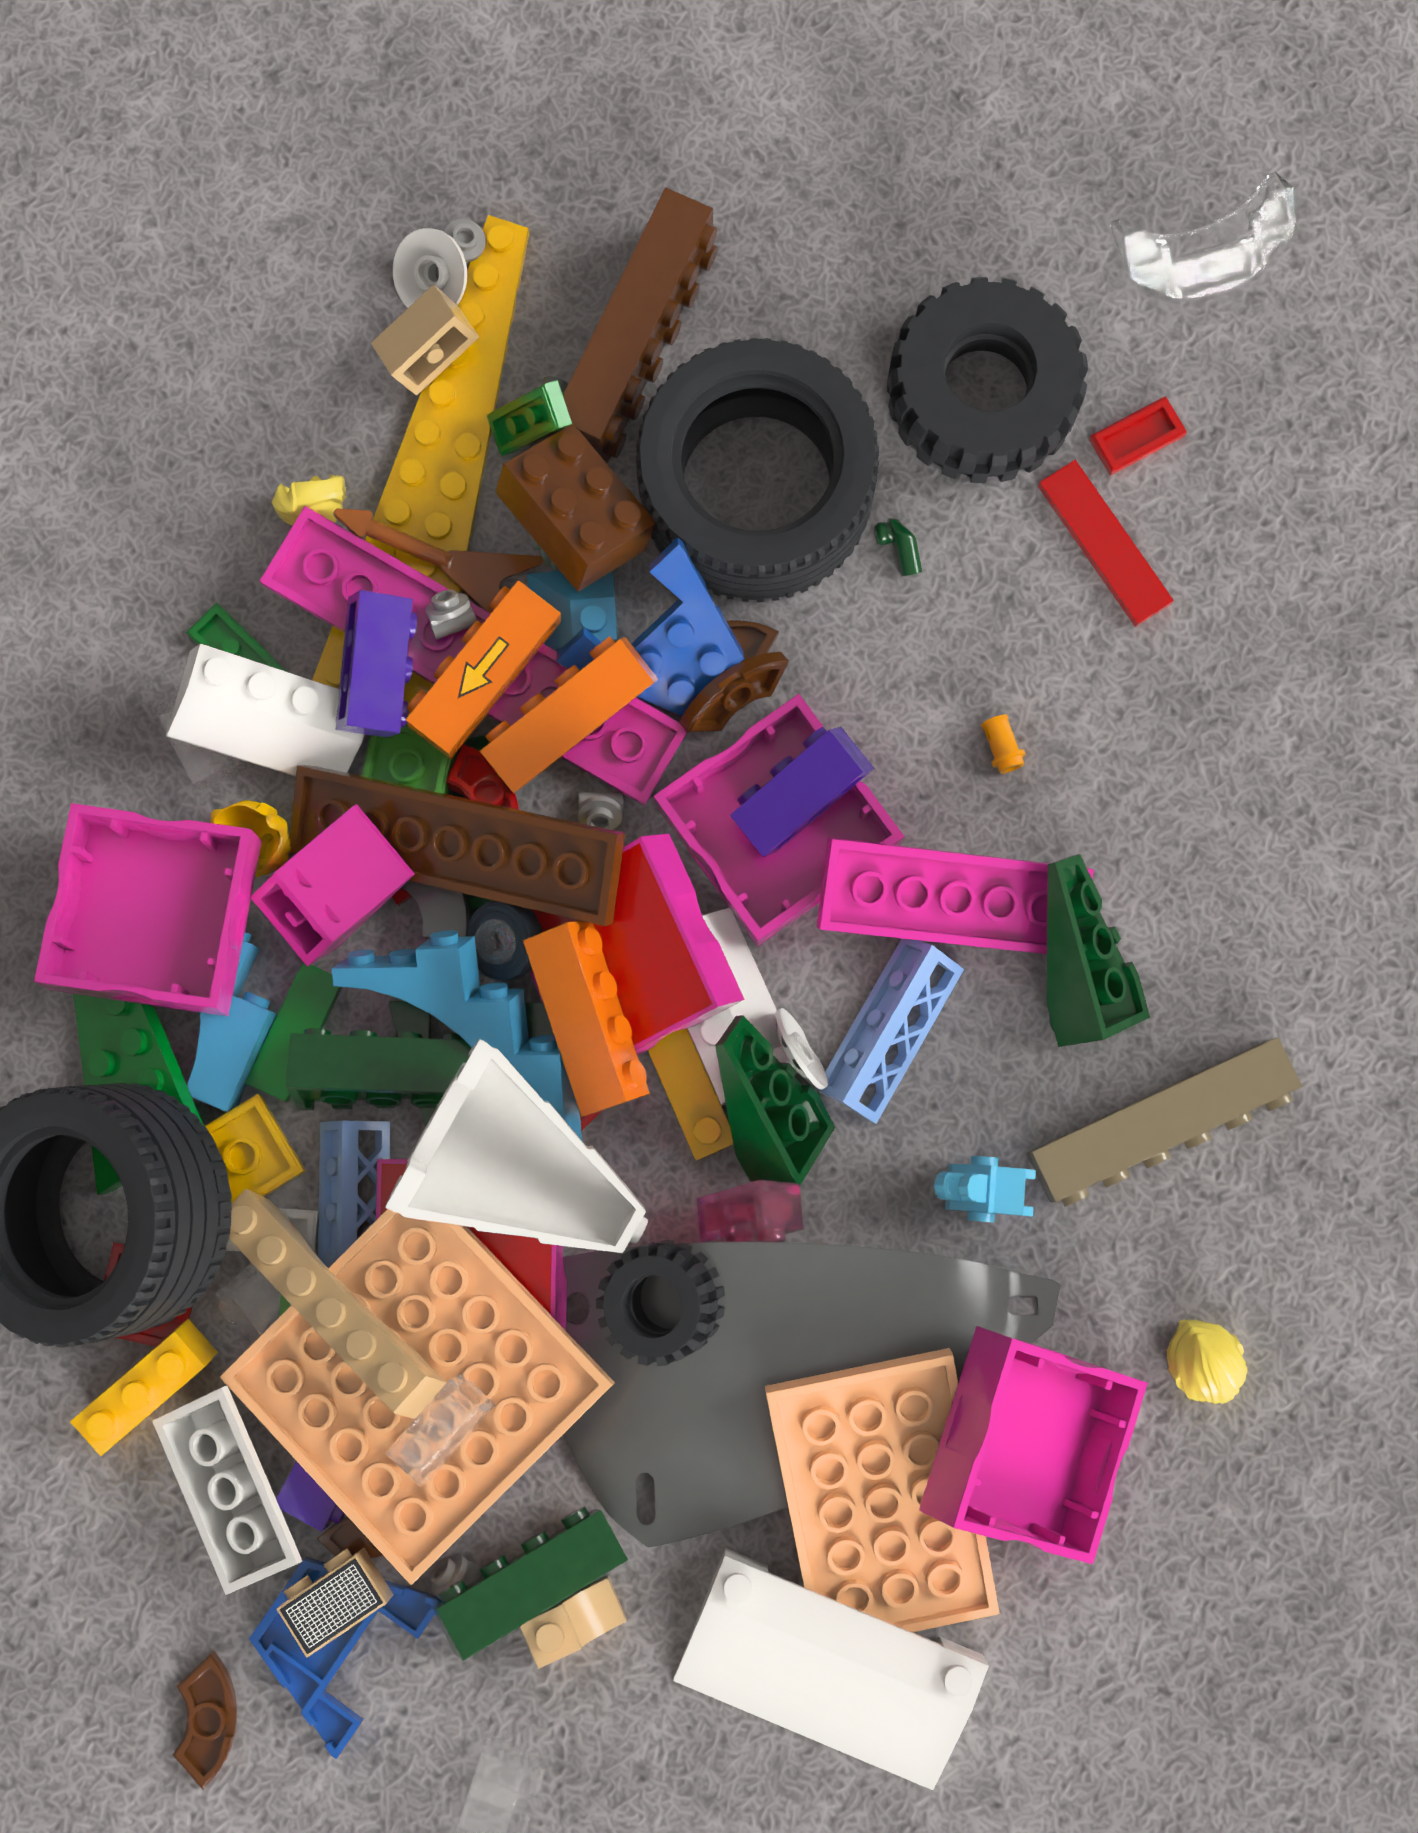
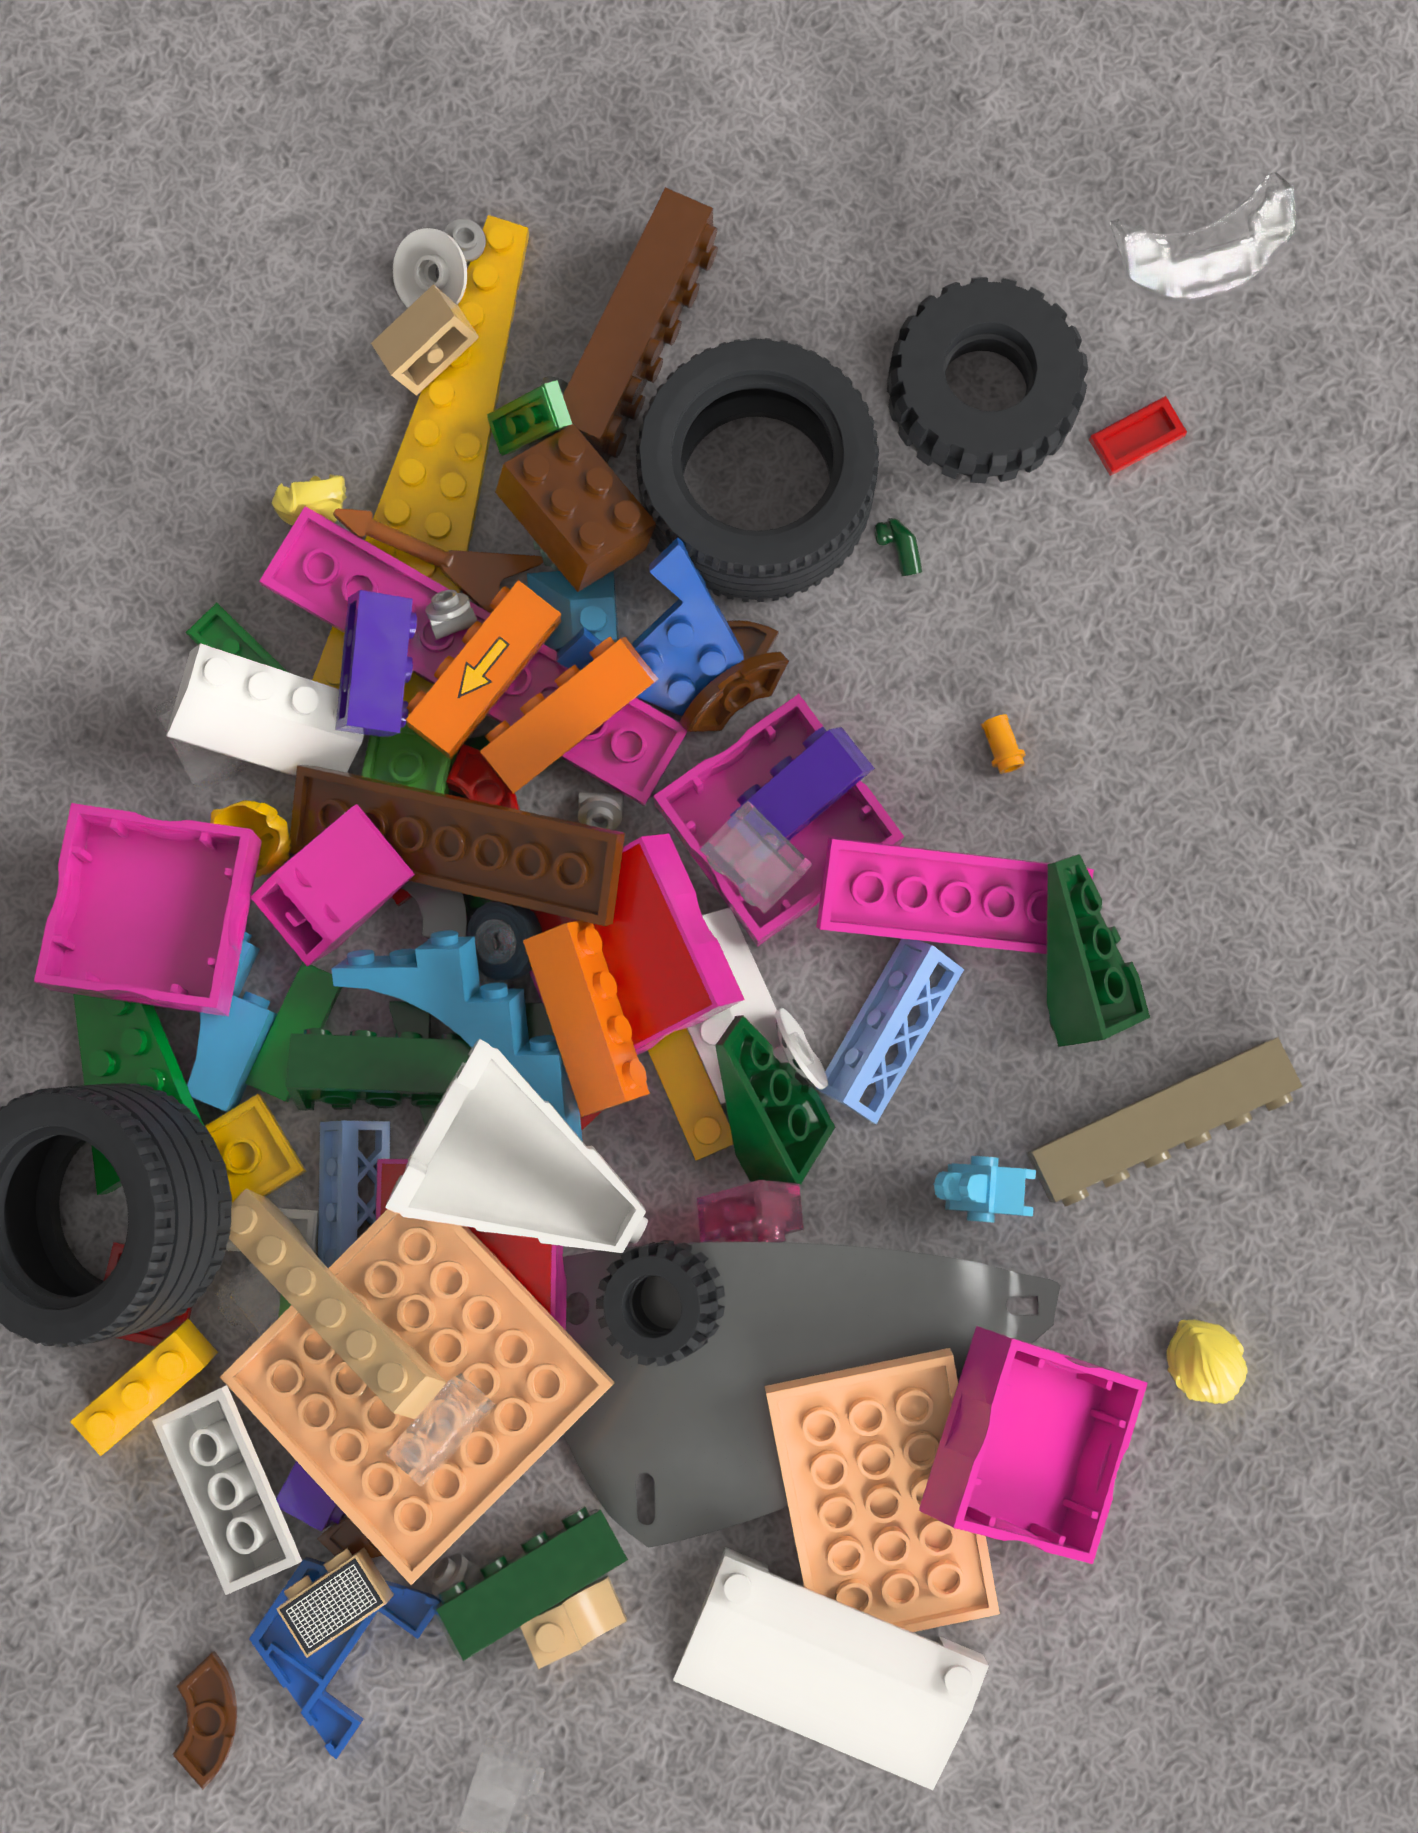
(755, 857): none -> clear brick
(1105, 543): red tile -> none

